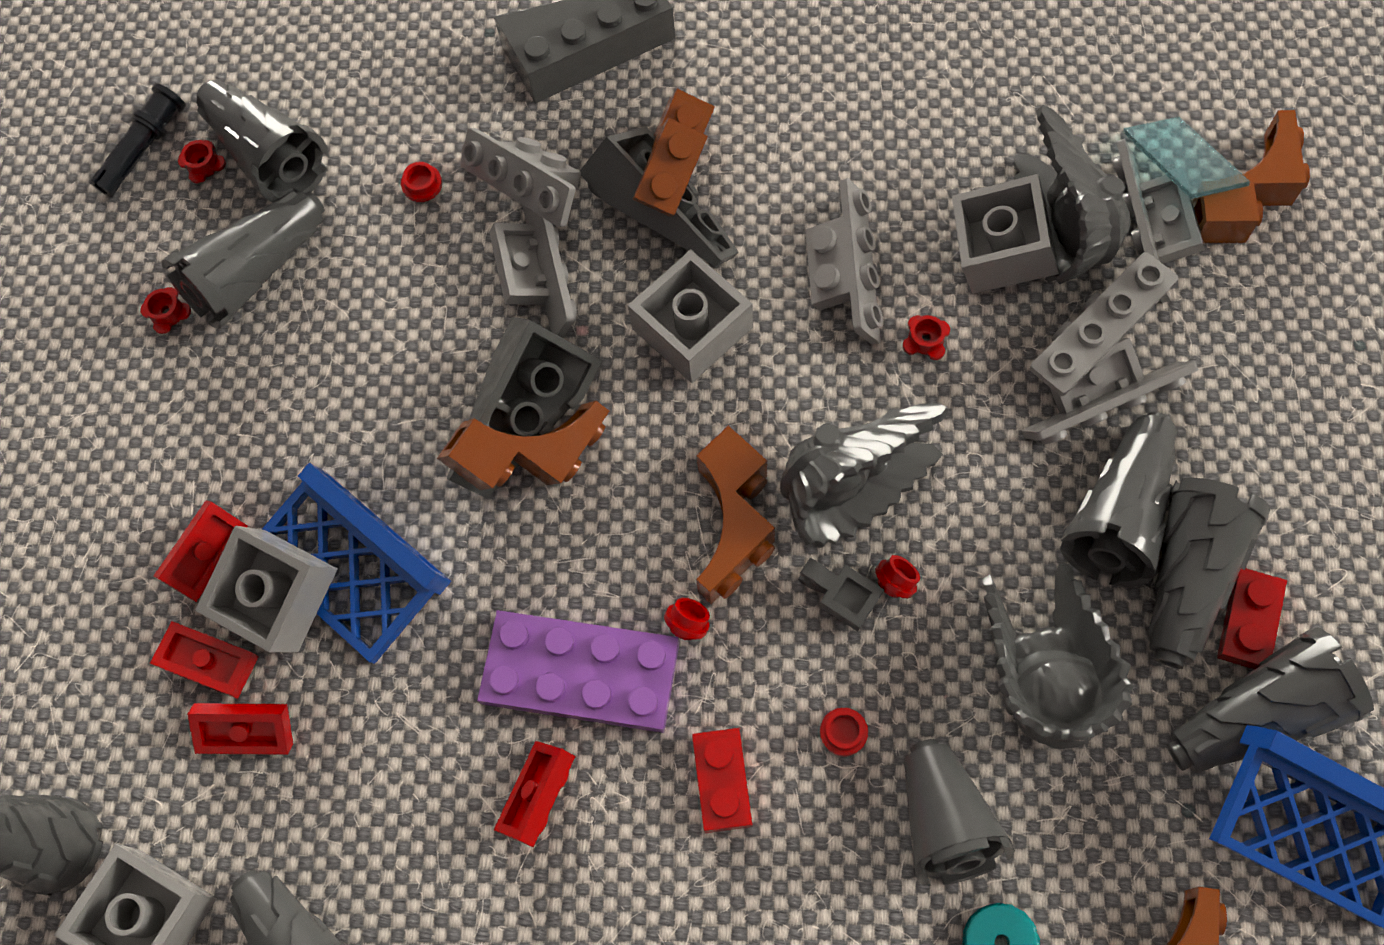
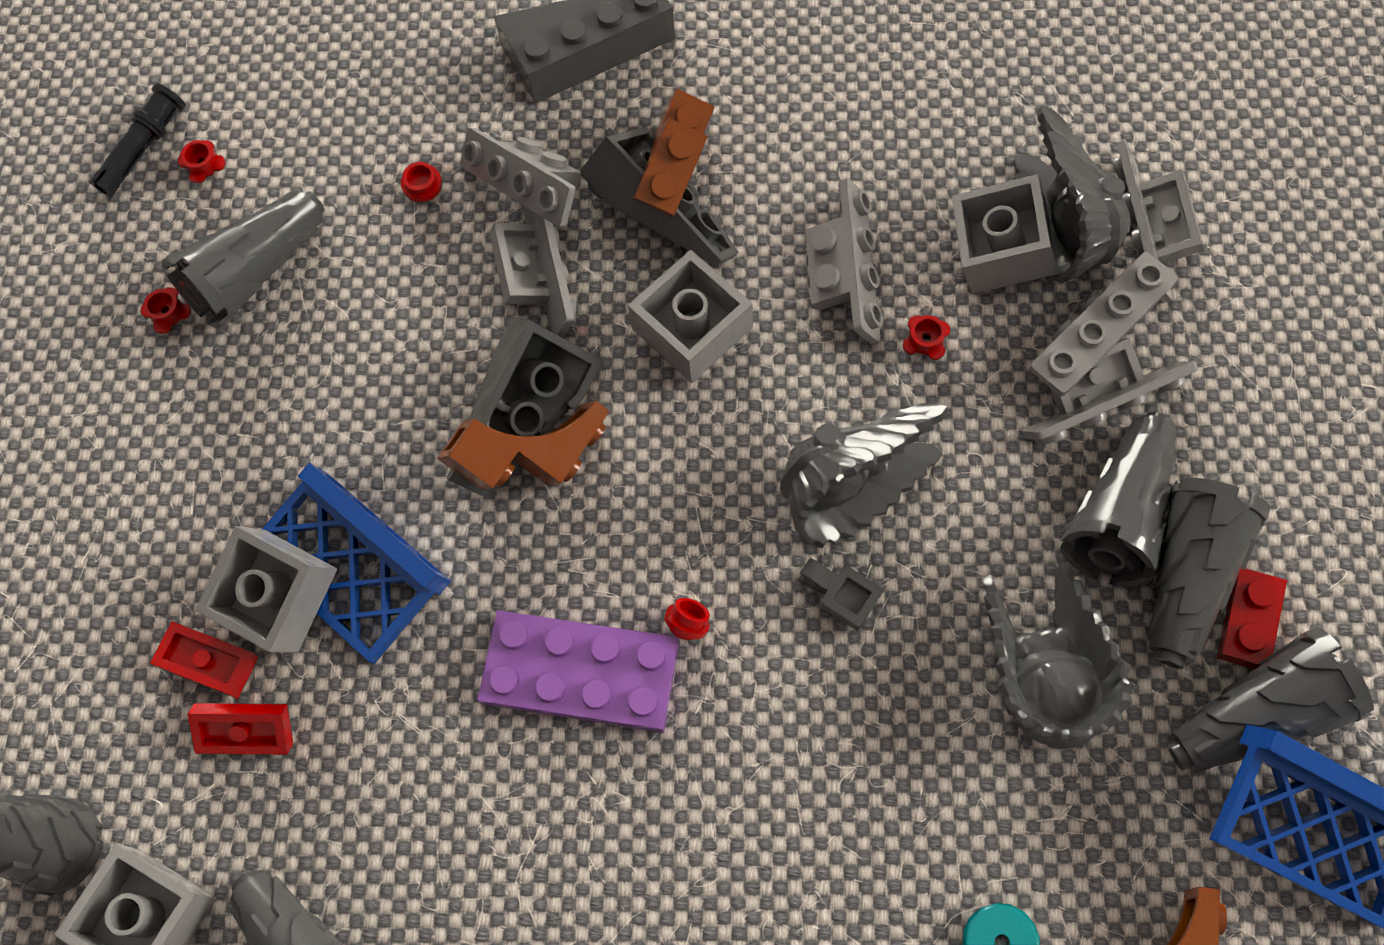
(198, 551): red plate -> none
(263, 141): dark grey cone -> none
(534, 793): red plate -> none
(722, 780): red plate -> none
(746, 537): dark orange arch -> none
(843, 732): red plate -> none
(897, 577): red plate -> none
(949, 818): dark grey cone -> none
(1186, 157): clear light blue piece -> none
(1273, 182): dark orange arch -> none

